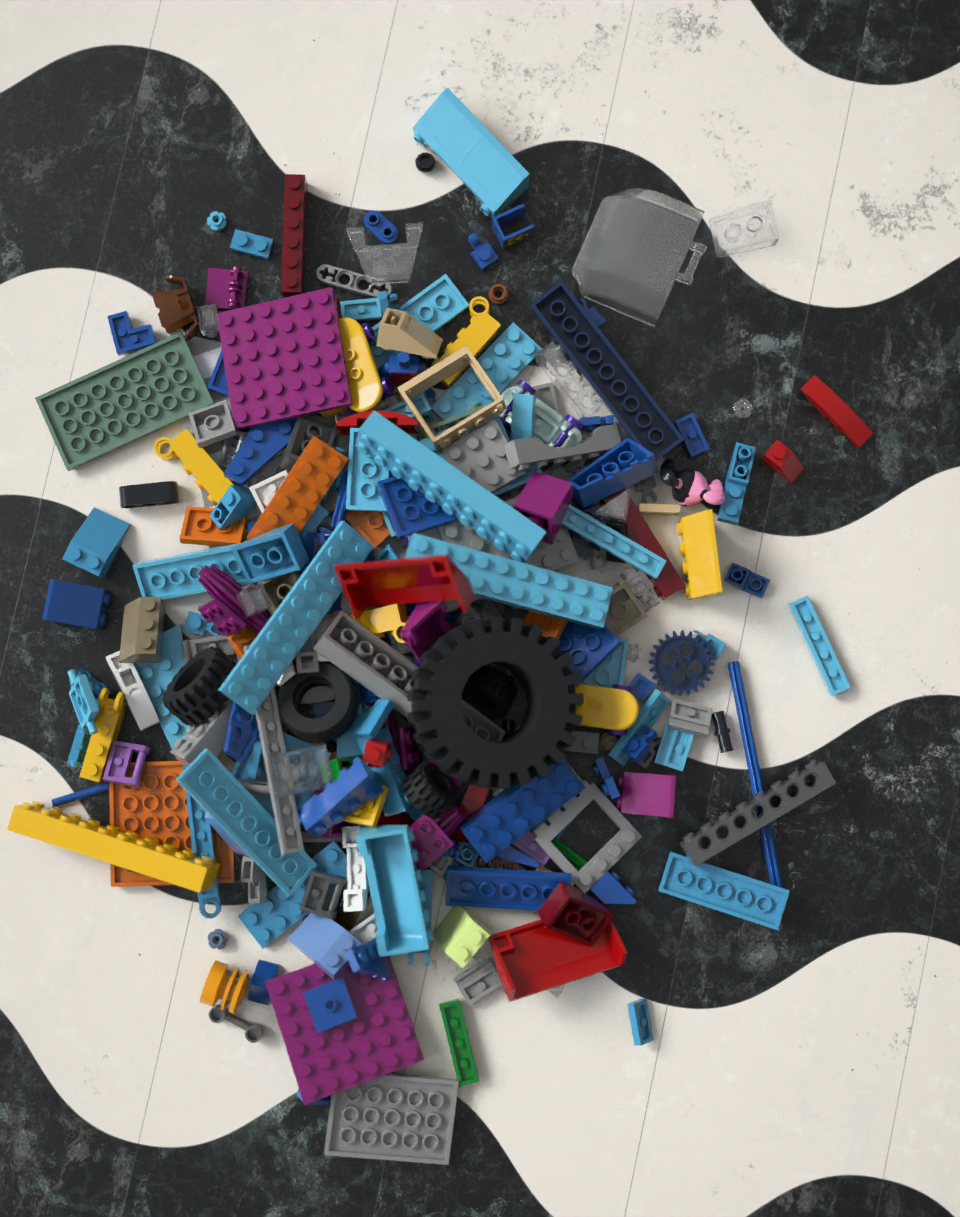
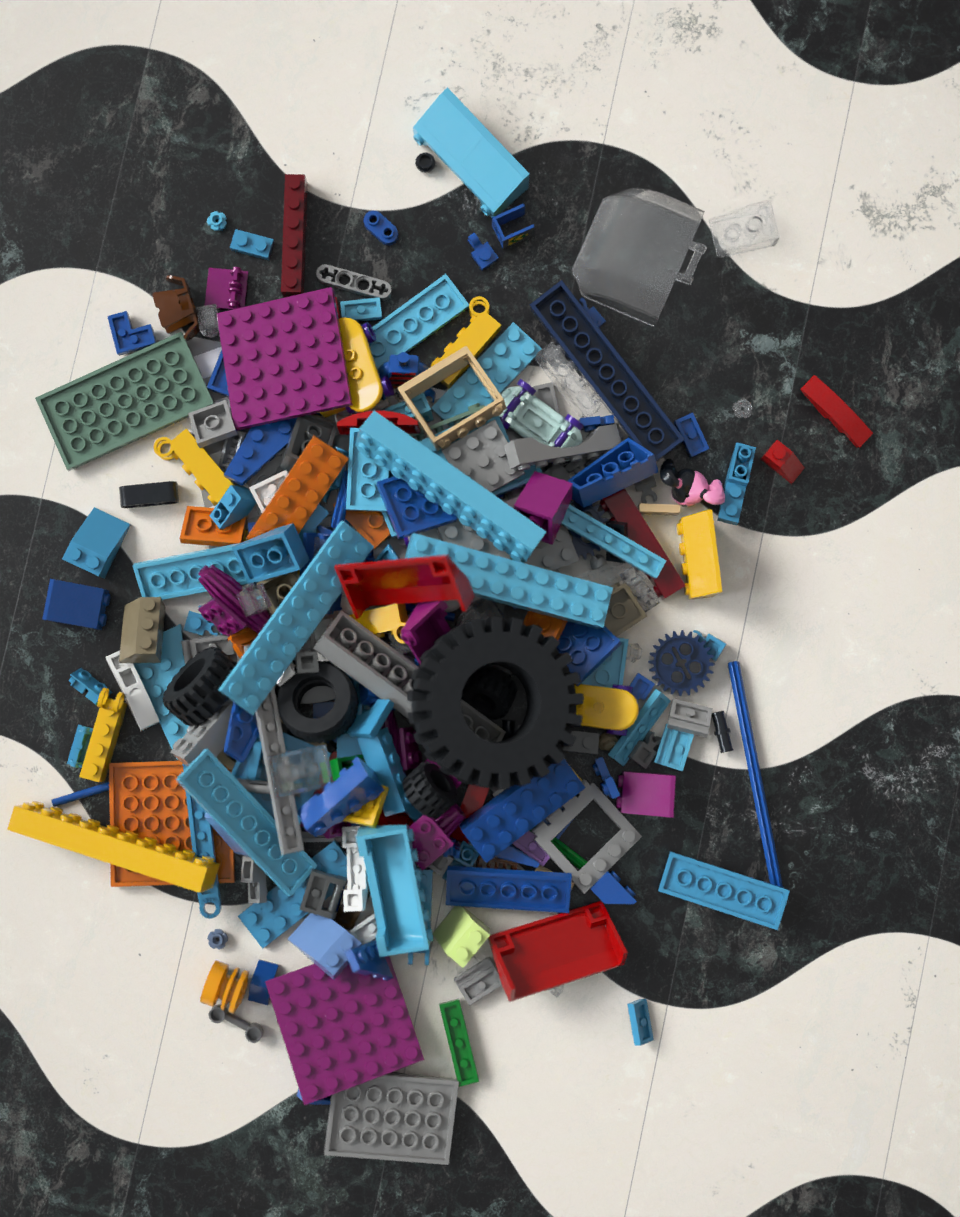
(83, 701): medium azure plate -> none
(120, 760): medium lavender plate -> none
(329, 1005): blue plate -> none
(377, 753): red brick -> none
(385, 301): dark azure tile -> none
(389, 261): clear wing -> none
(406, 334): tan slope -> none
(498, 288): dark orange plate -> none
(523, 416): medium azure slope -> none
(575, 914): dark red slope -> none
(616, 508): clear slope -> none
(639, 745): blue plate -> none
(746, 580): blue slope -> none
(819, 645): medium azure plate -> none
(821, 779): dark grey brick -> none

